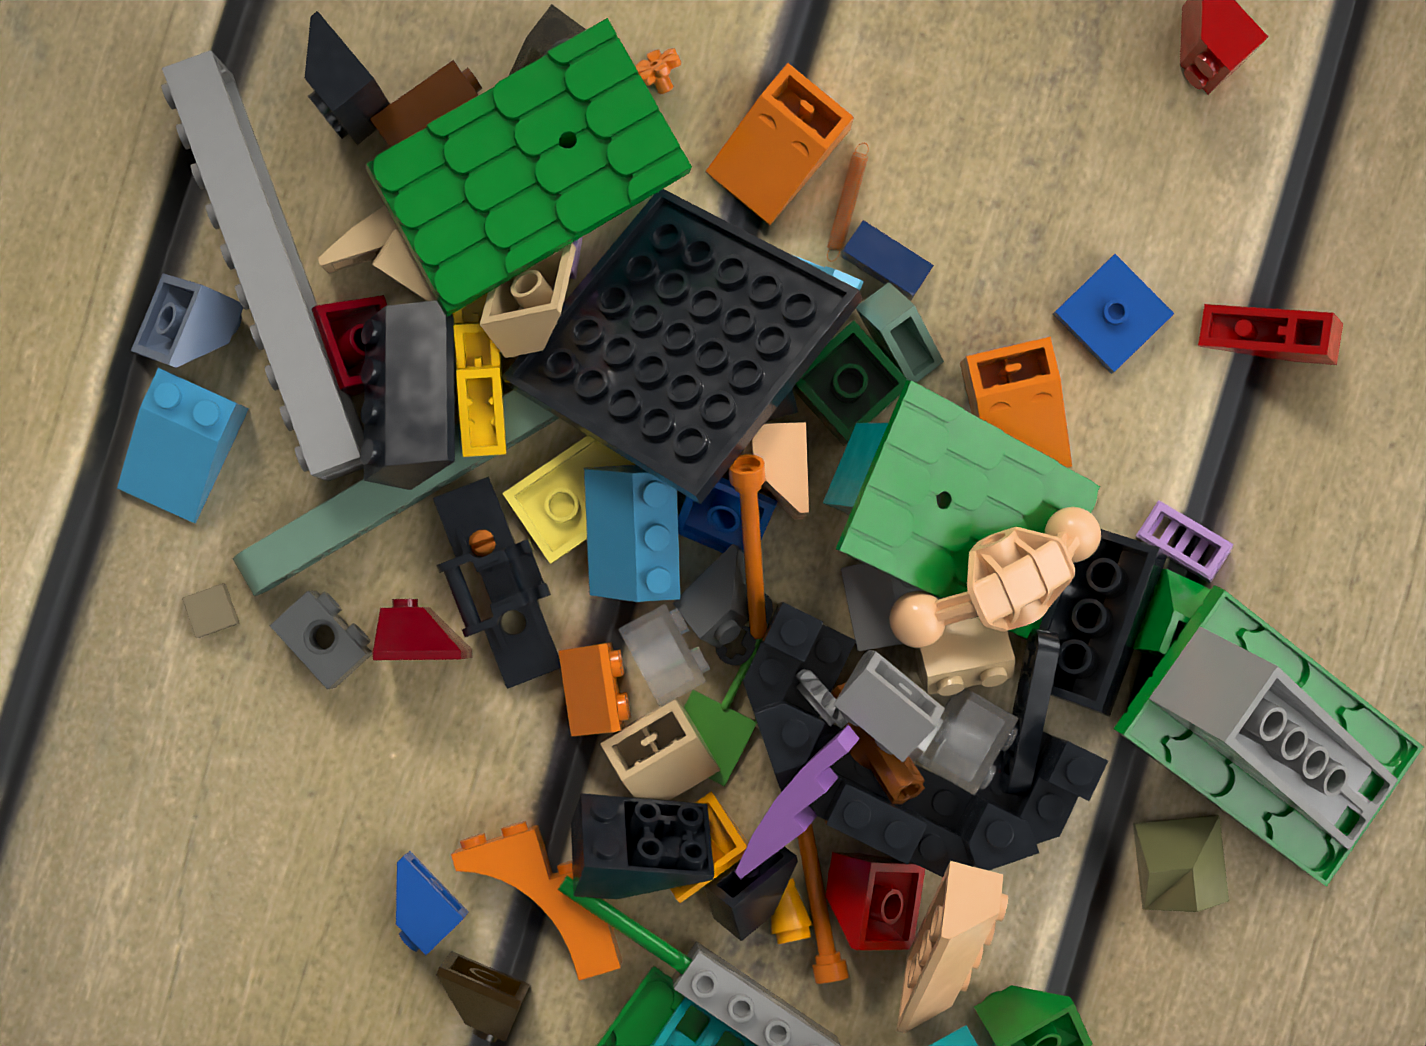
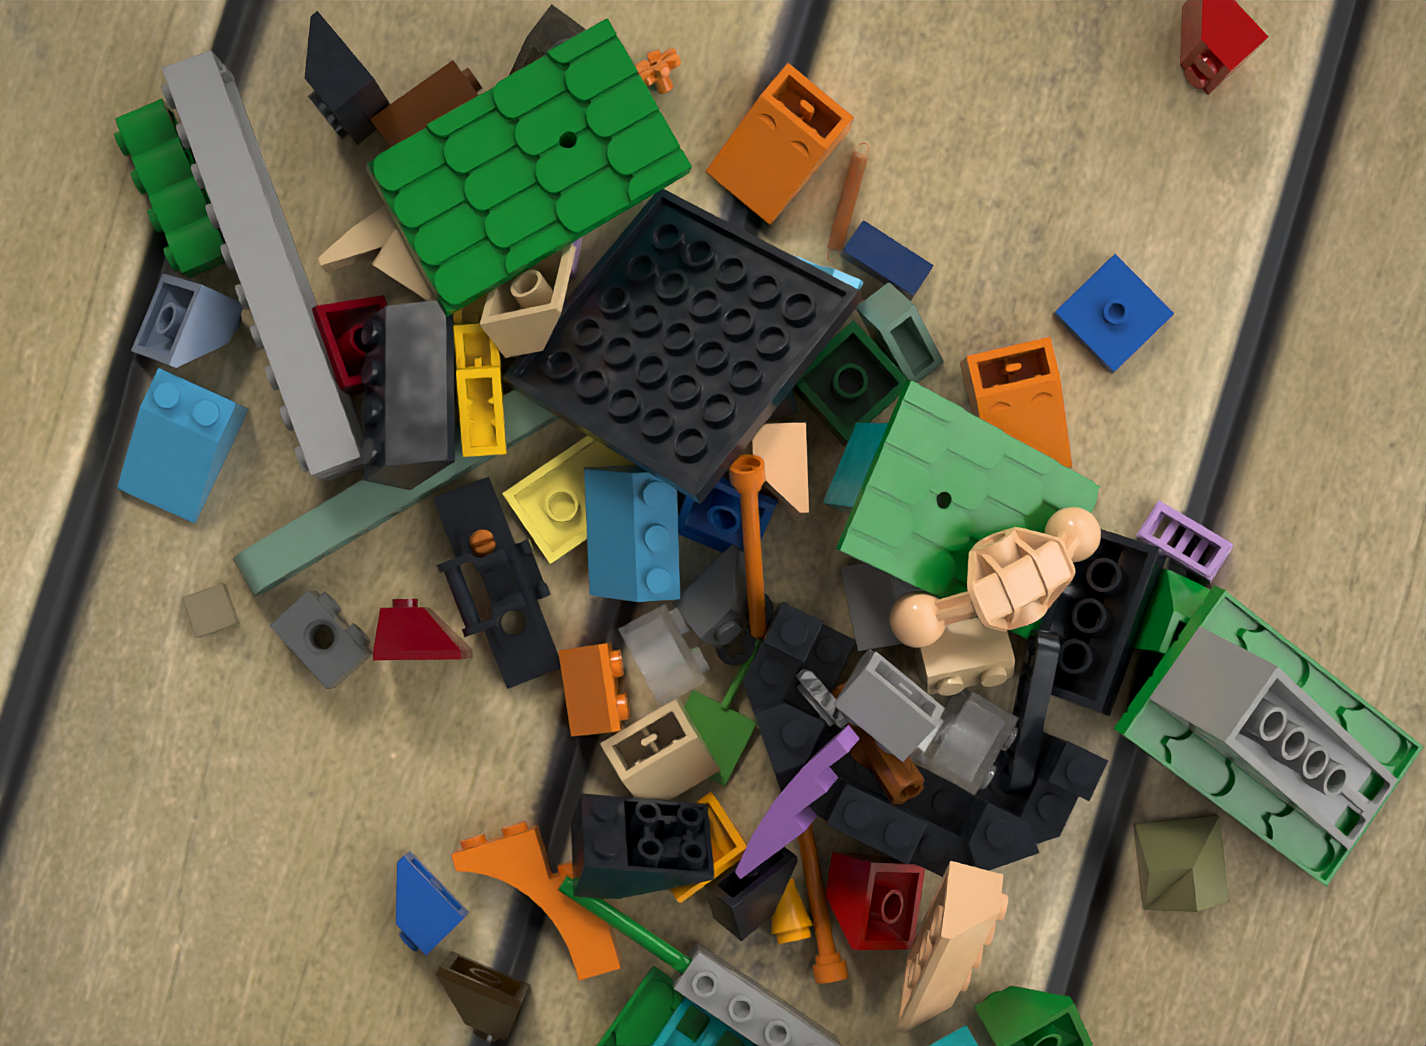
(167, 178): none -> green brick
(1272, 333): red slope -> none

